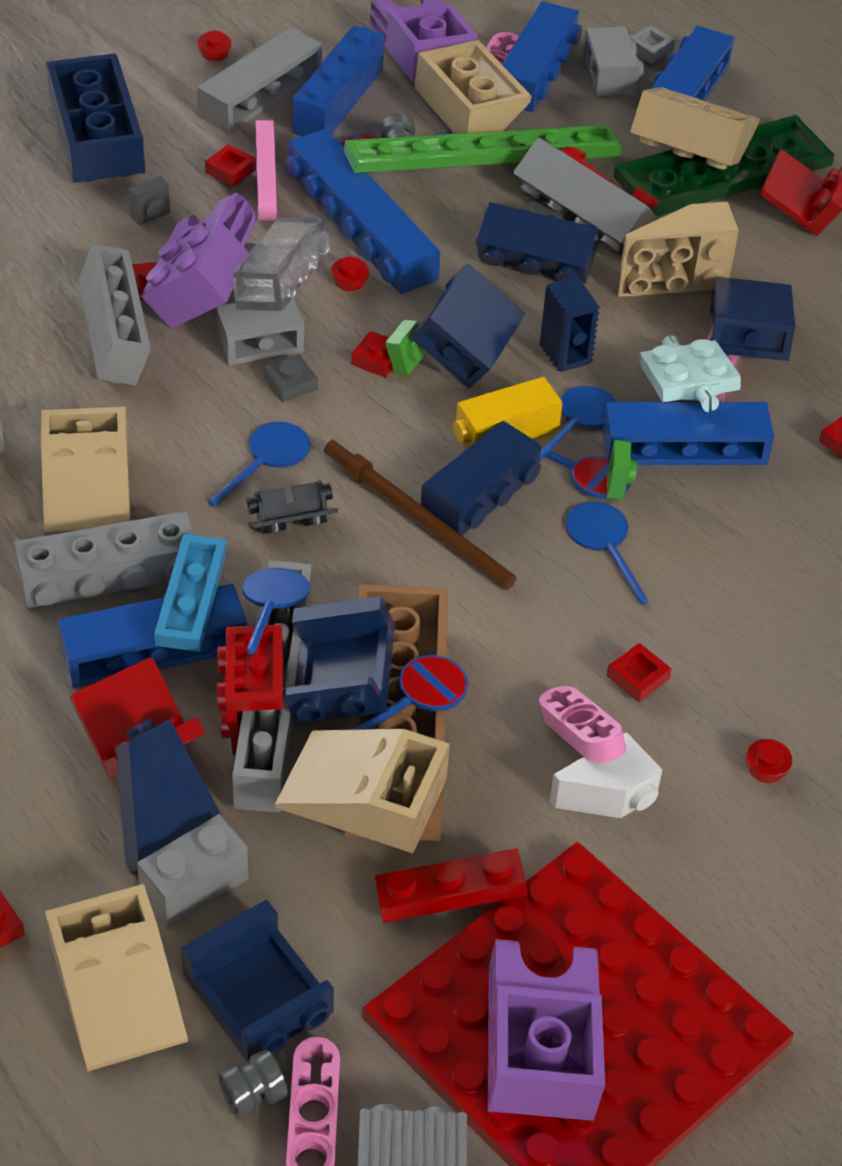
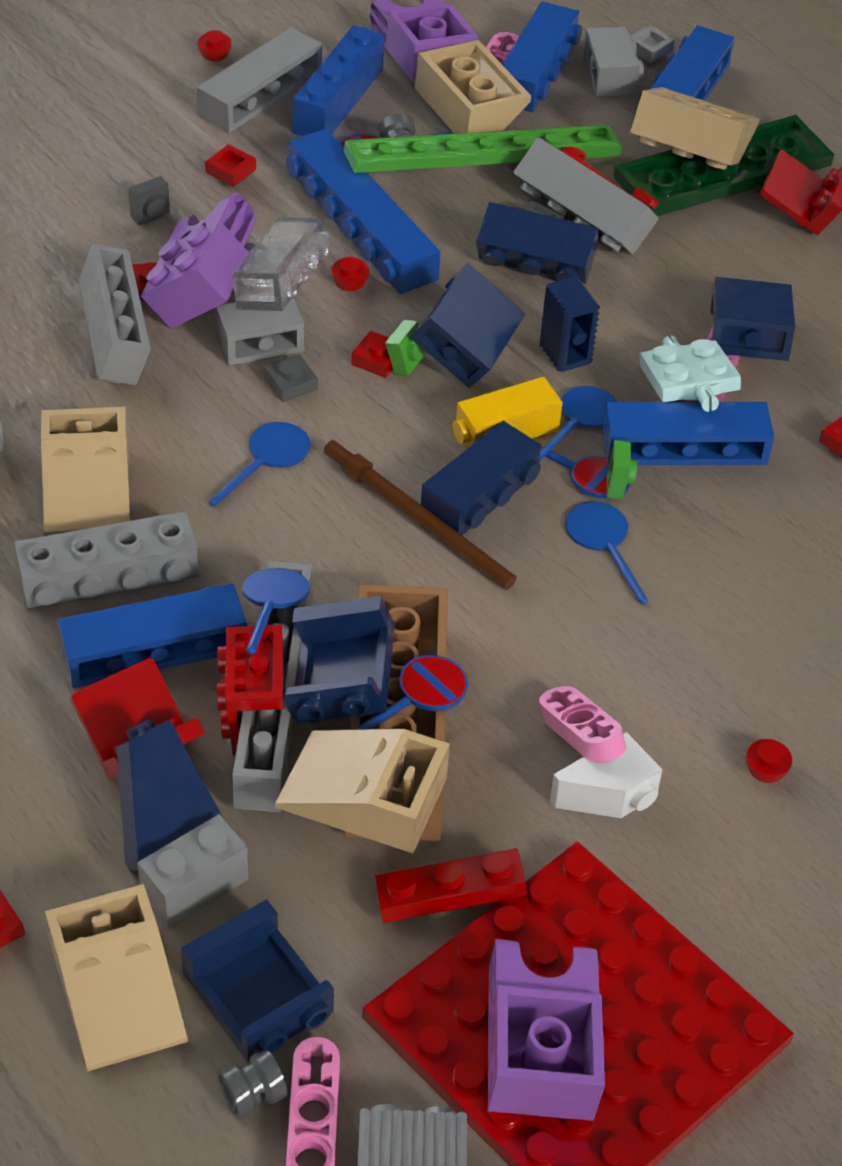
(95, 118): dark blue brick -> none
(191, 593): dark azure plate -> none
(266, 170): bright pink beam -> none
(274, 510): black hinge -> none
(639, 672): red plate -> none
(679, 251): tan slope -> none

